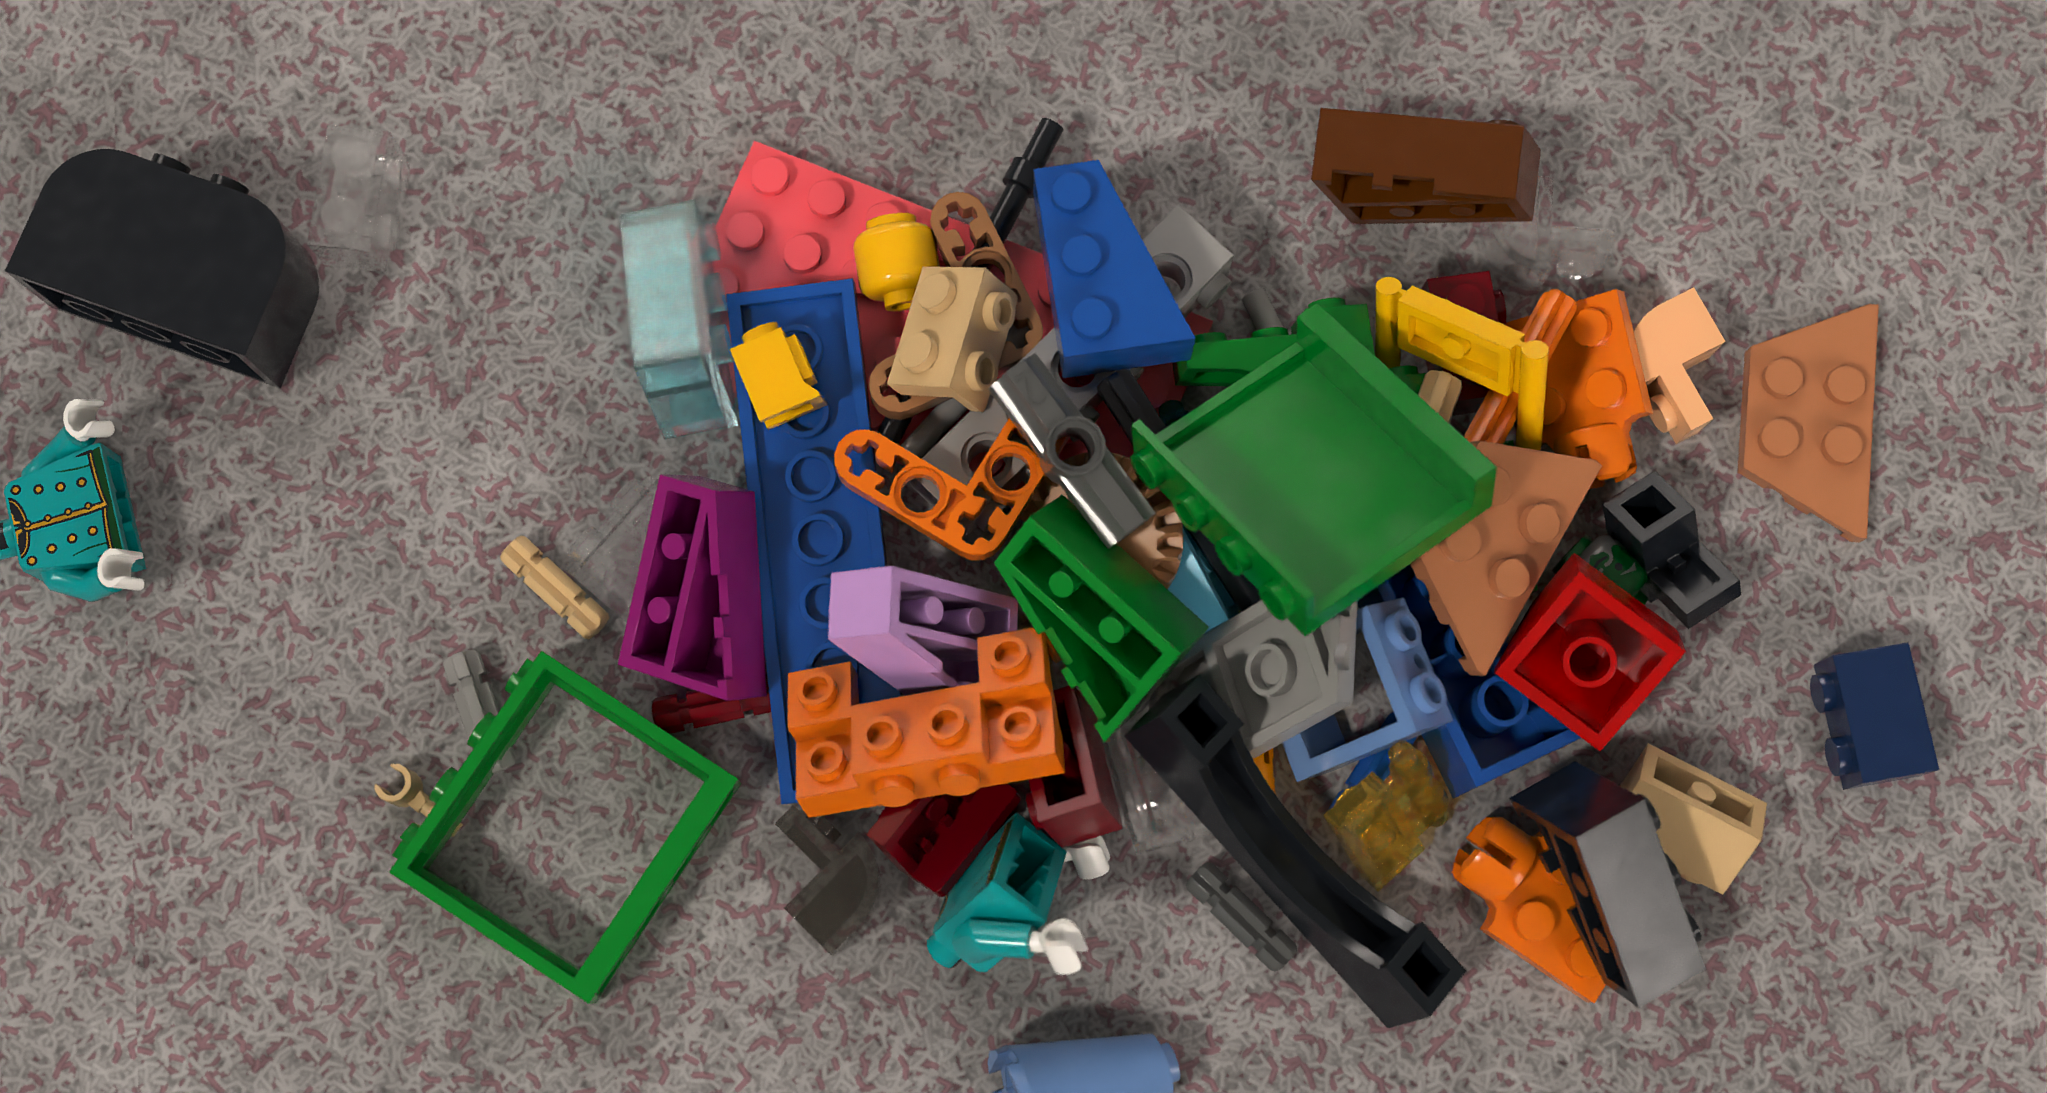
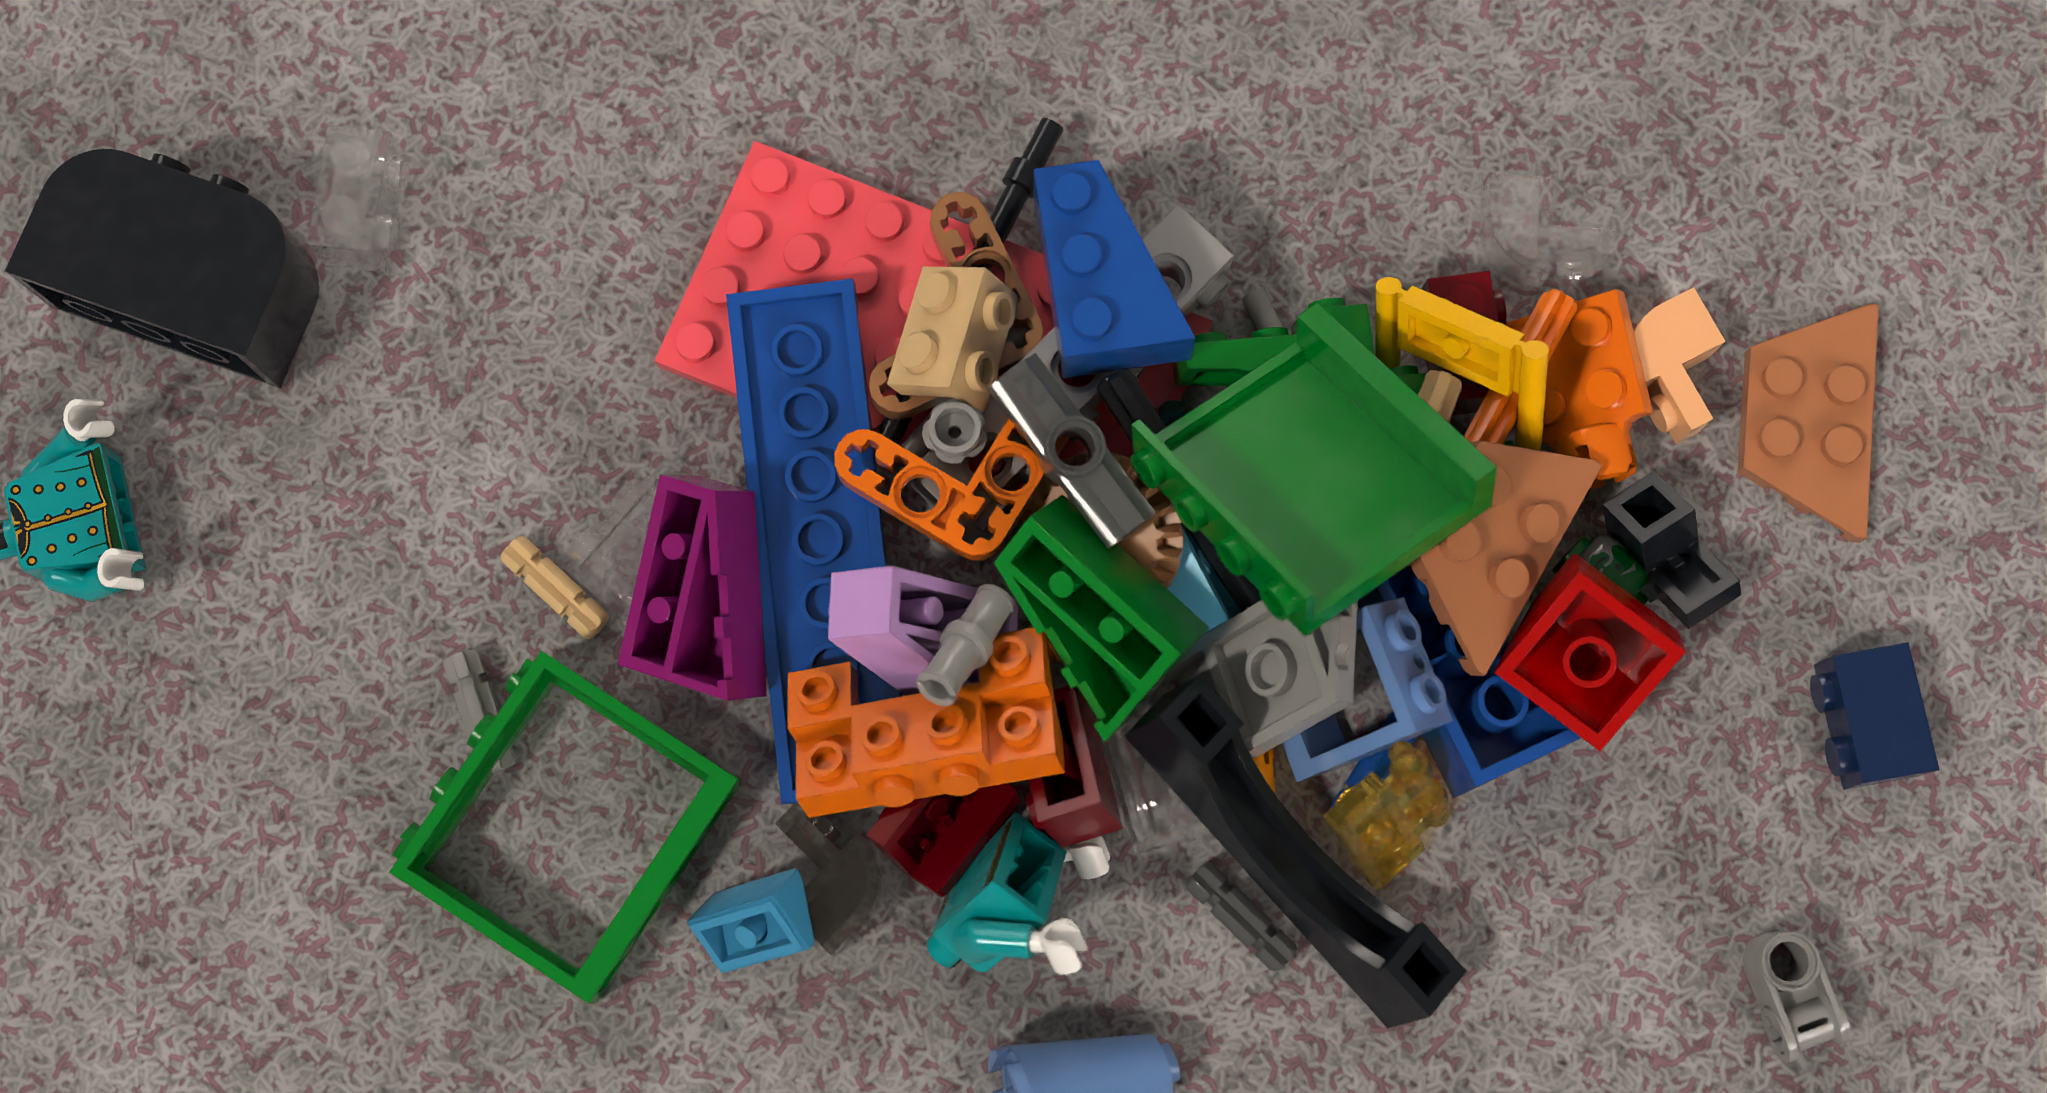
(411, 794): tan hand -> none
(677, 319): clear light blue wedge -> none
(703, 710): dark red axle -> none
(755, 921): none -> dark azure slope
(776, 375): yellow window -> none
(892, 257): yellow head -> none
(950, 415): none -> light grey plate
(965, 645): none -> light grey pin
(1425, 168): reddish brown wedge -> none
(1527, 904): orange plate -> none
(1619, 881): wedge -> none
(1704, 821): tan brick -> none
(1795, 999): none -> light grey piece

